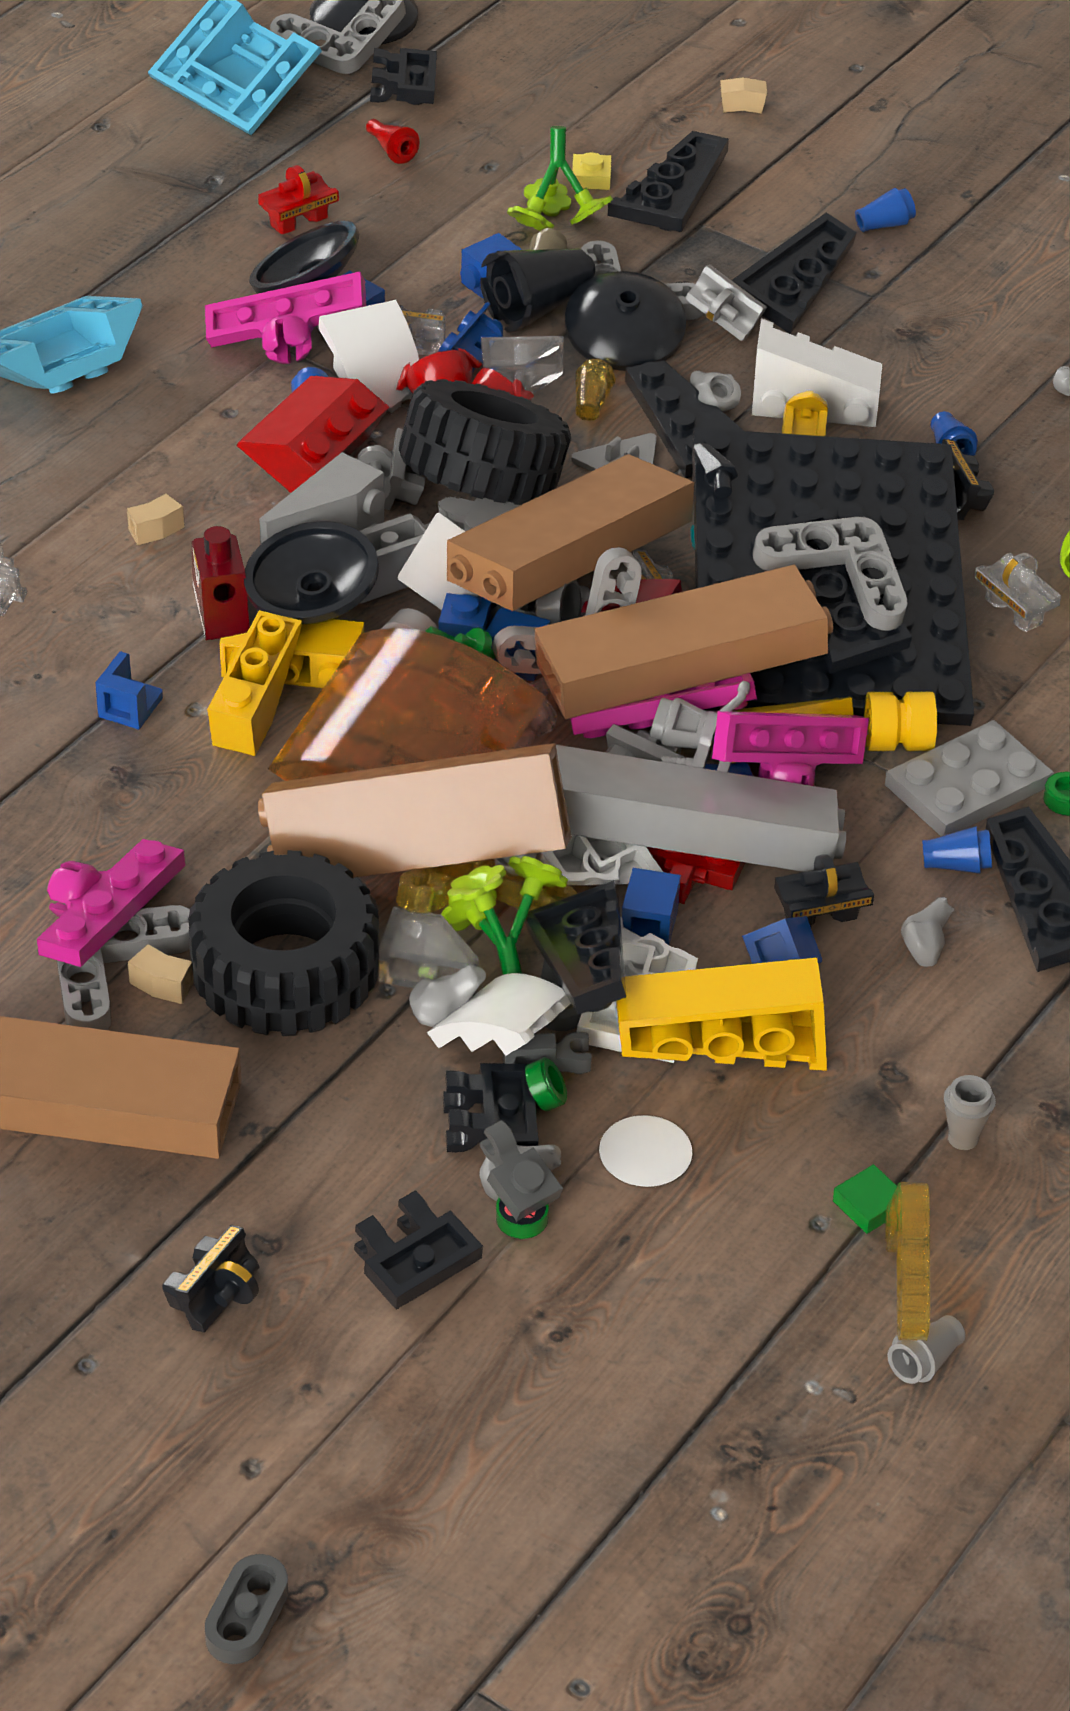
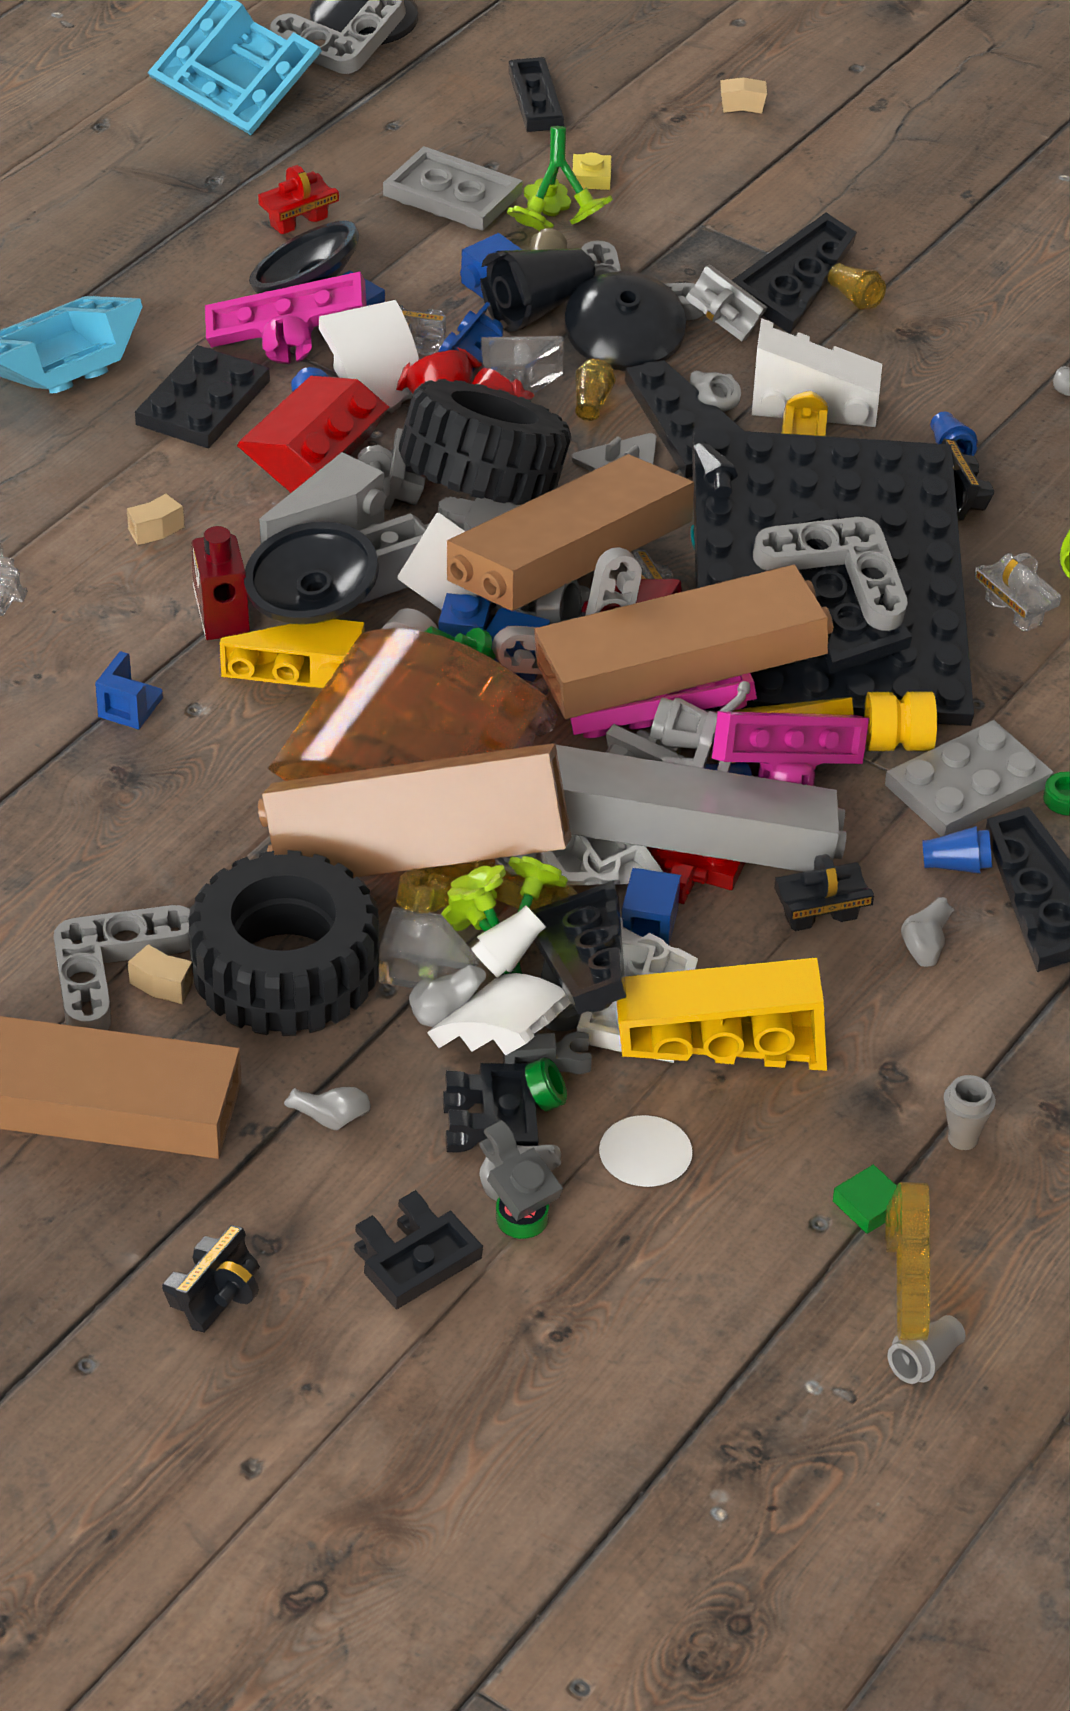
(103, 900): dark pink plate -> none
(202, 396): none -> black plate
(244, 1613): dark grey plate -> none
(253, 684): yellow slope -> none
(331, 1108): none -> light grey animal
(397, 141): red cone -> none
(406, 75): black plate -> none
(452, 188): none -> light grey plate
(508, 941): none -> white cone
(535, 94): none -> black tile
(674, 186): black wing -> none
(782, 942): blue panel -> none
(860, 286): none -> clear yellow cone
(888, 210): blue cone -> none

